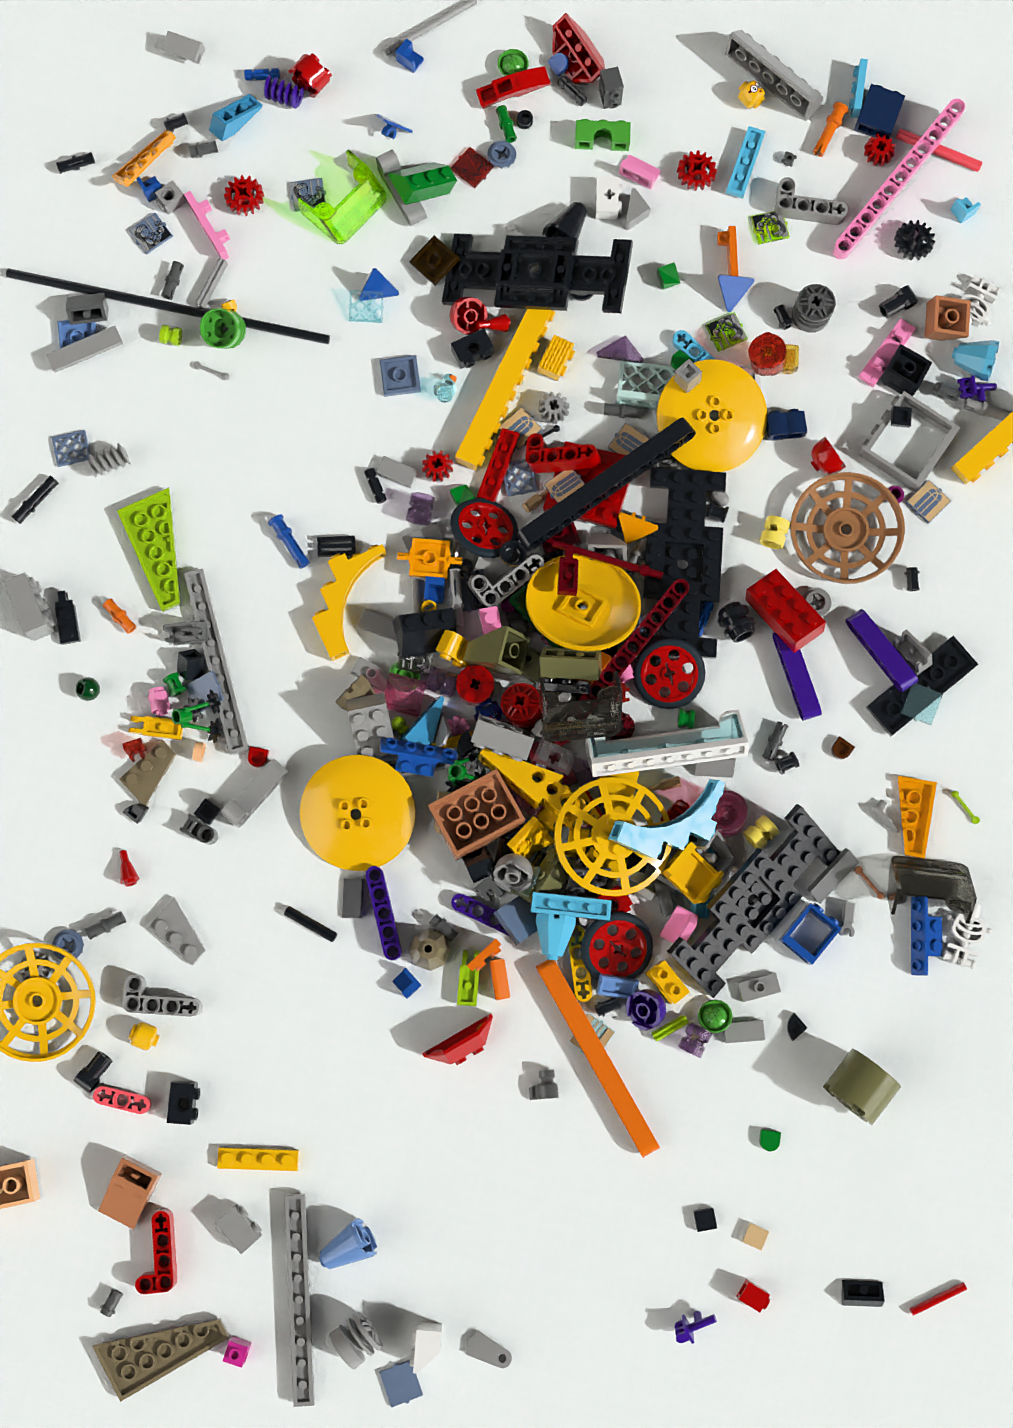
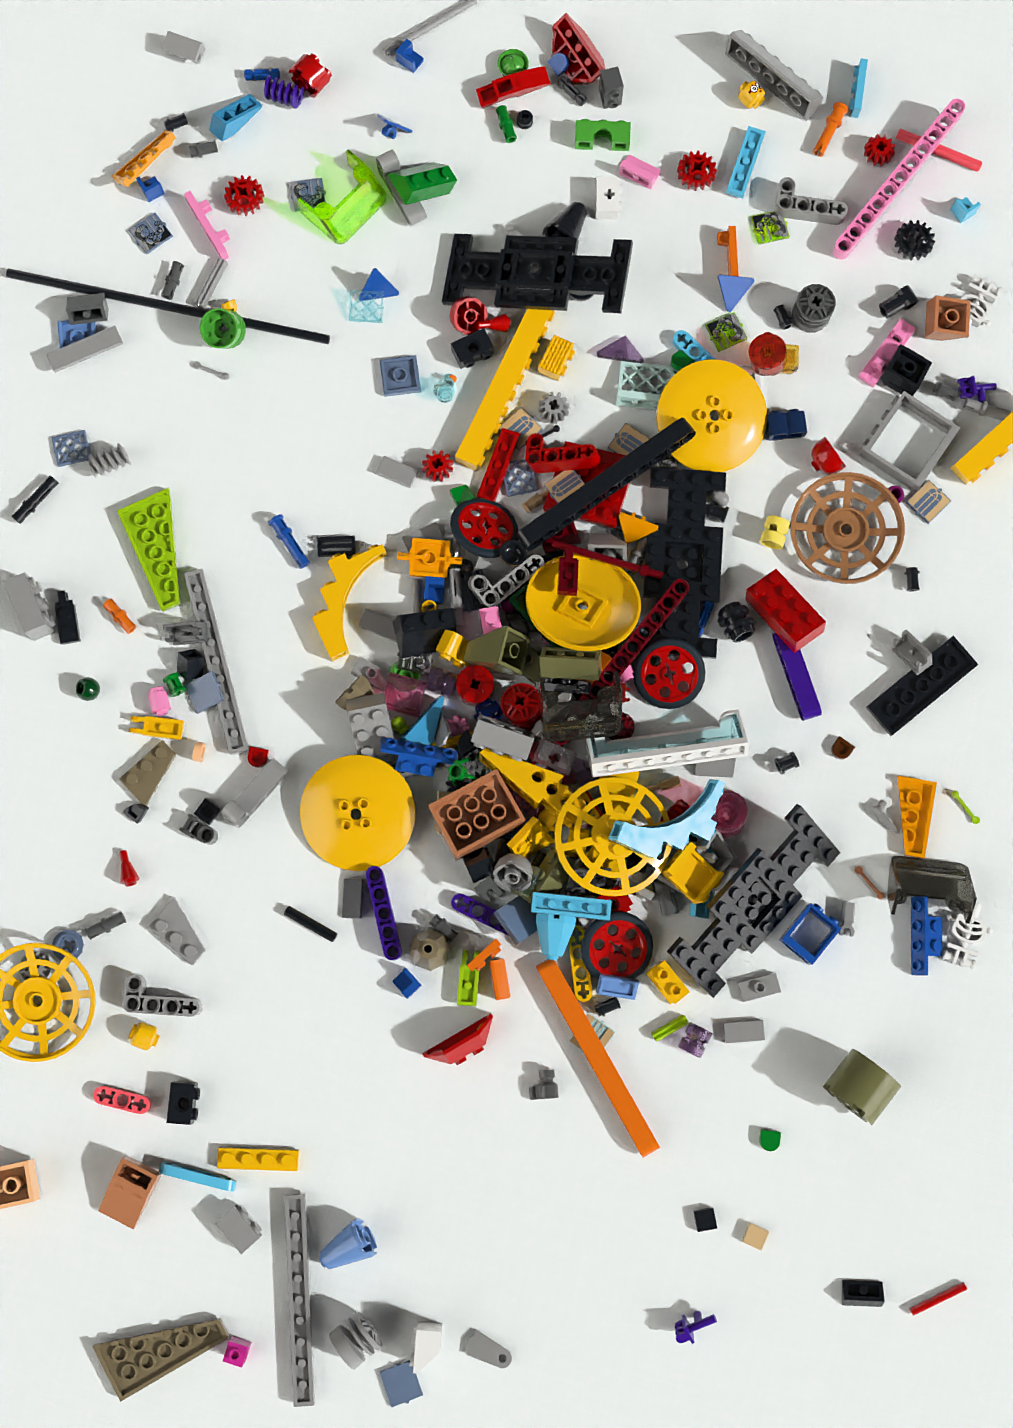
(64, 167): black pin -> none
(90, 1075): black piece -> none
(111, 1303): dark grey pin -> none
(135, 747): clear red tile -> none
(160, 1249): red beam -> none
(170, 190): light grey brick -> none
(170, 335): lime wheel -> none
(192, 711): plant -> none
(197, 1176): none -> medium azure beam
(375, 485): black axle -> none
(420, 508): clear purple wheel -> none
(434, 260): dark brown tile -> none
(472, 167): clear red piece -> none
(499, 148): sand blue gear -> none
(622, 410): dark grey pin -> none
(637, 210): light grey slope -> none
(646, 1009): dark purple cylinder -> none
(668, 275): green slope -> none
(681, 923): bright pink panel -> none
(686, 718): green wheel -> none
(688, 376): light grey panel -> none
(715, 1016): bright green hat -> none
(753, 1296): red brick -> none
(761, 832): light yellow wheel -> none
(775, 741): dark grey pin -> none
(788, 159): dark grey piece -> none
(795, 1027): black tile -> none
(819, 594): light grey gear -> none
(832, 875): dark grey tile -> none
(879, 111): dark blue brick -> none
(881, 650): dark purple beam -> none
(901, 416): black tile -> none
(921, 703): clear light blue piece -> none
(977, 357): medium azure cone -> none

